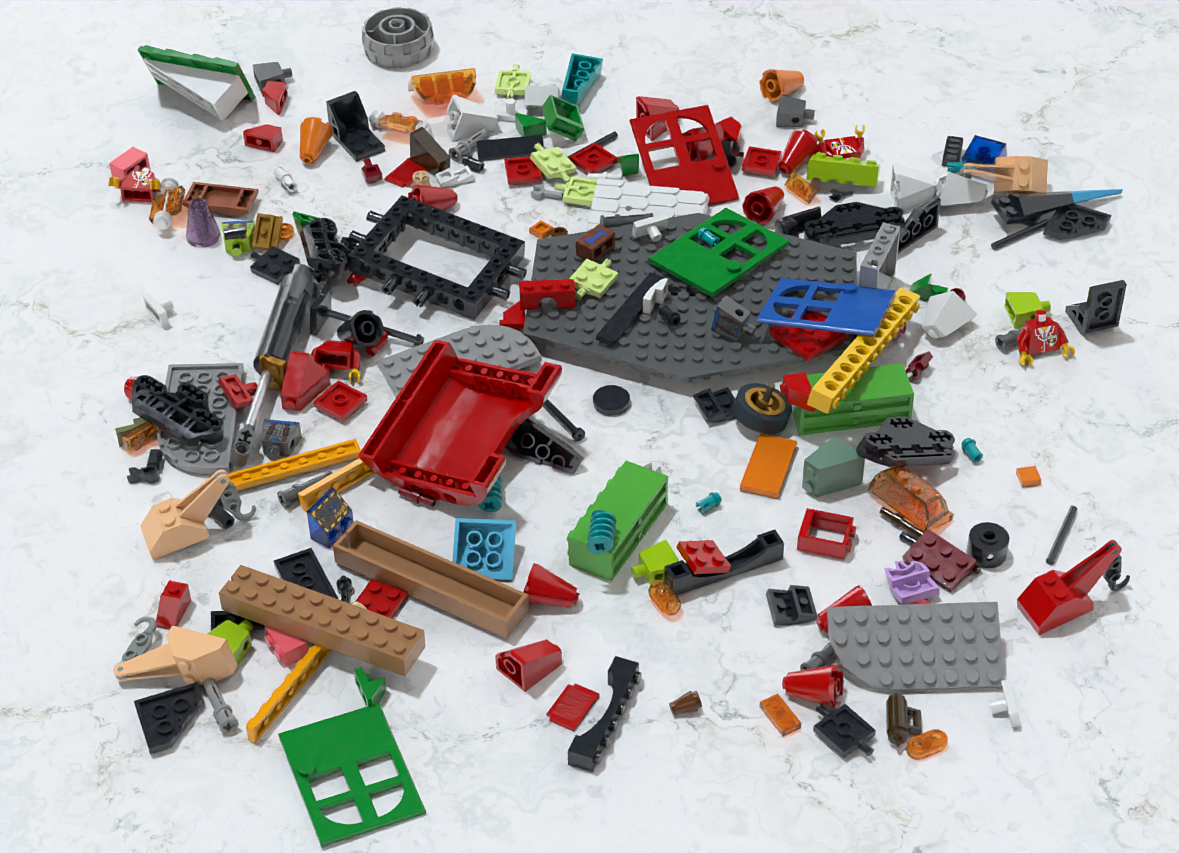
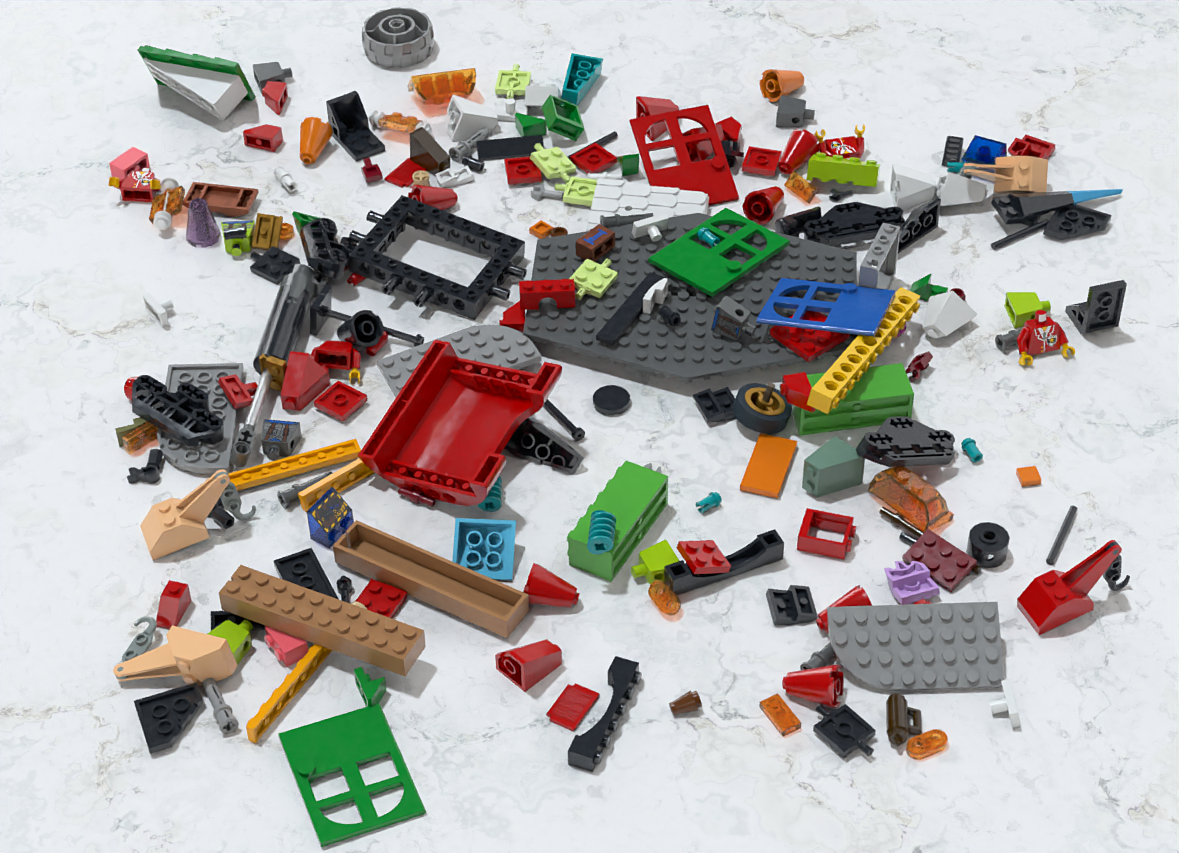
(1031, 147): none -> red slope

